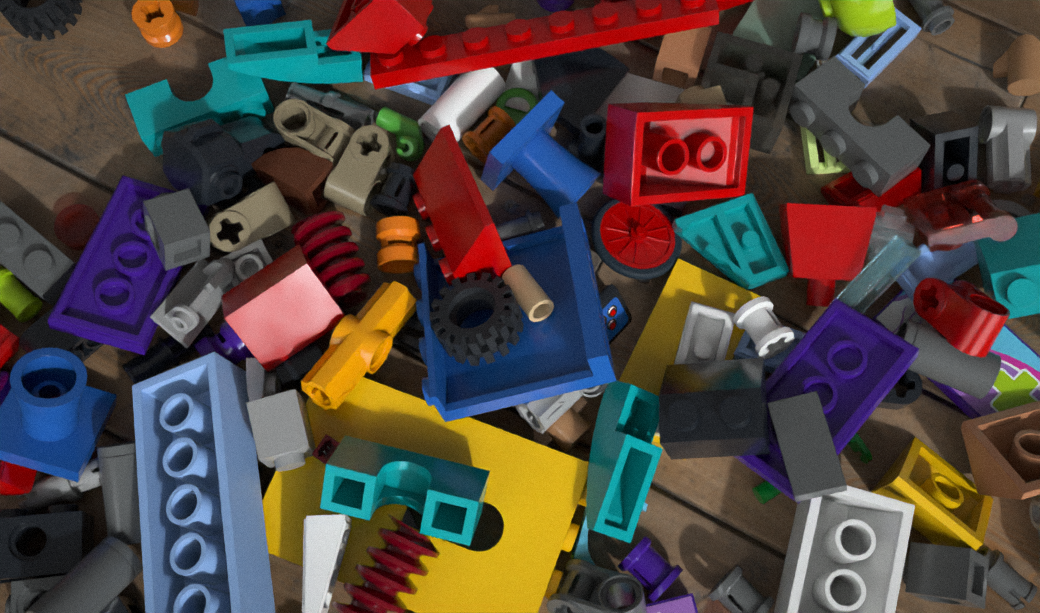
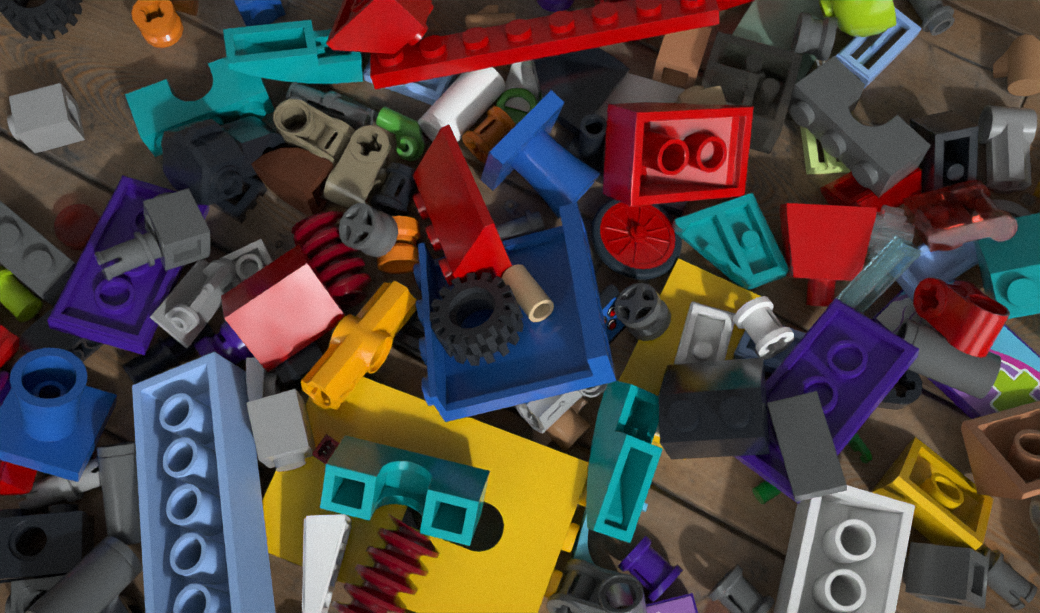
(45, 118): none -> light grey brick
(131, 254): none -> dark grey pin
(256, 215): dark tan piece -> none
(368, 230): none -> dark grey wheel
(635, 303): none -> dark grey wheel

